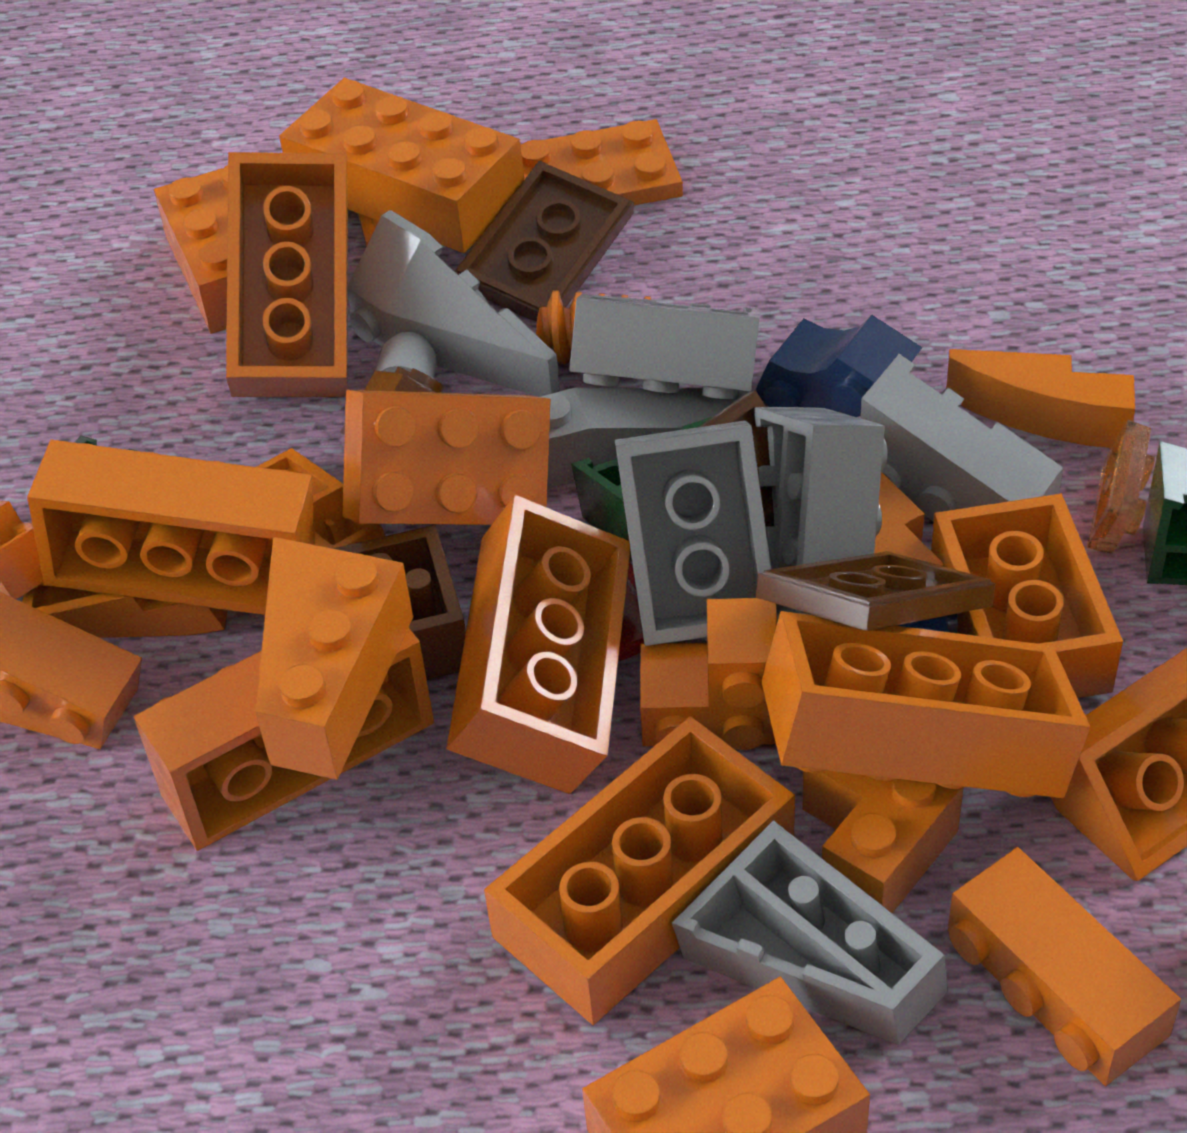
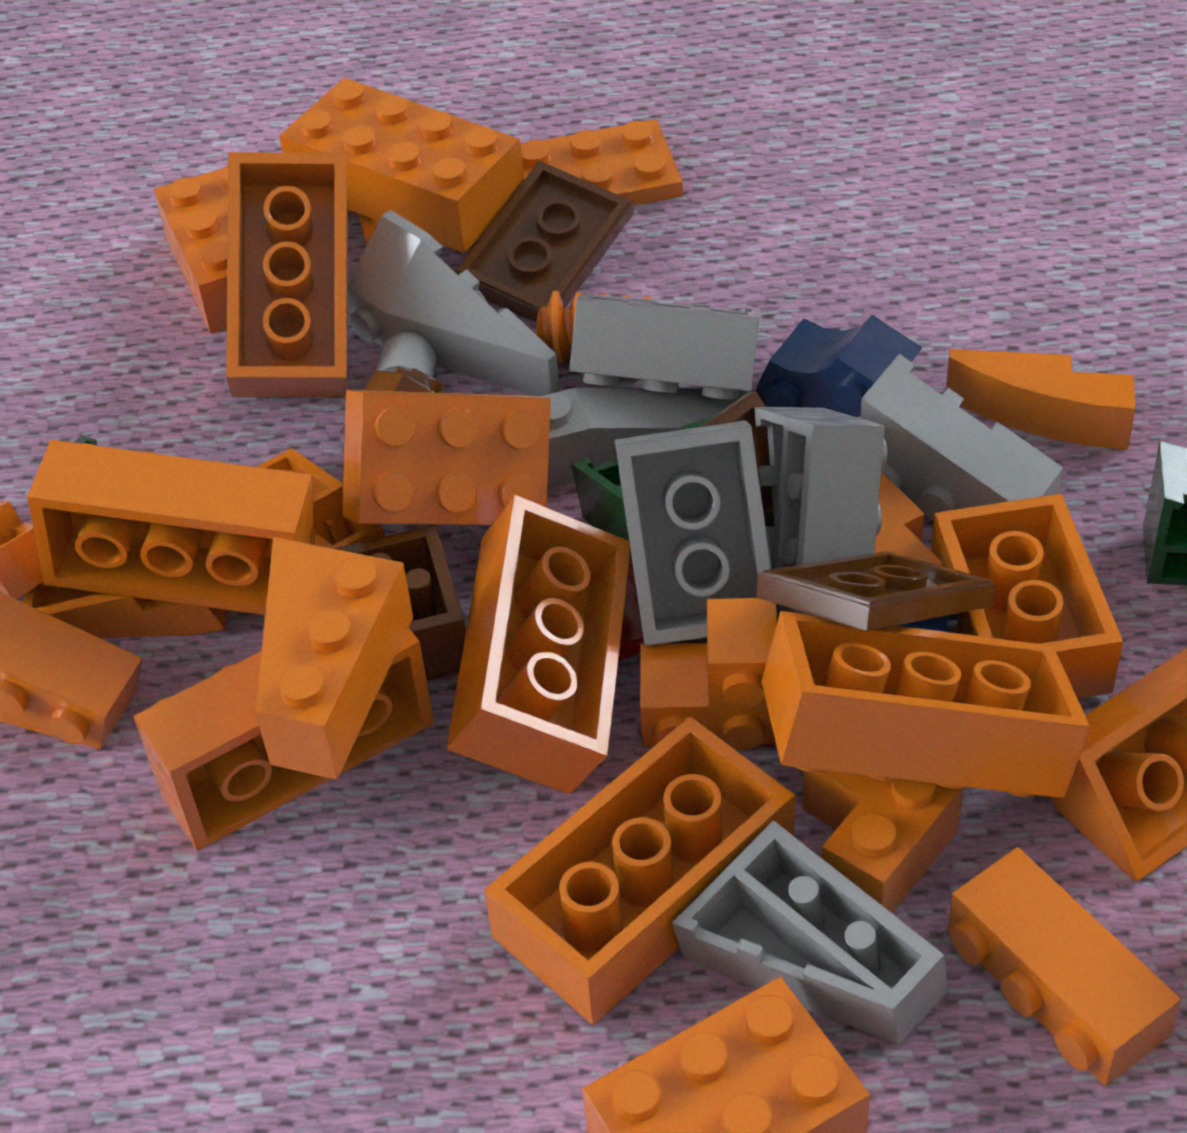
(1122, 478): clear orange plate -> none

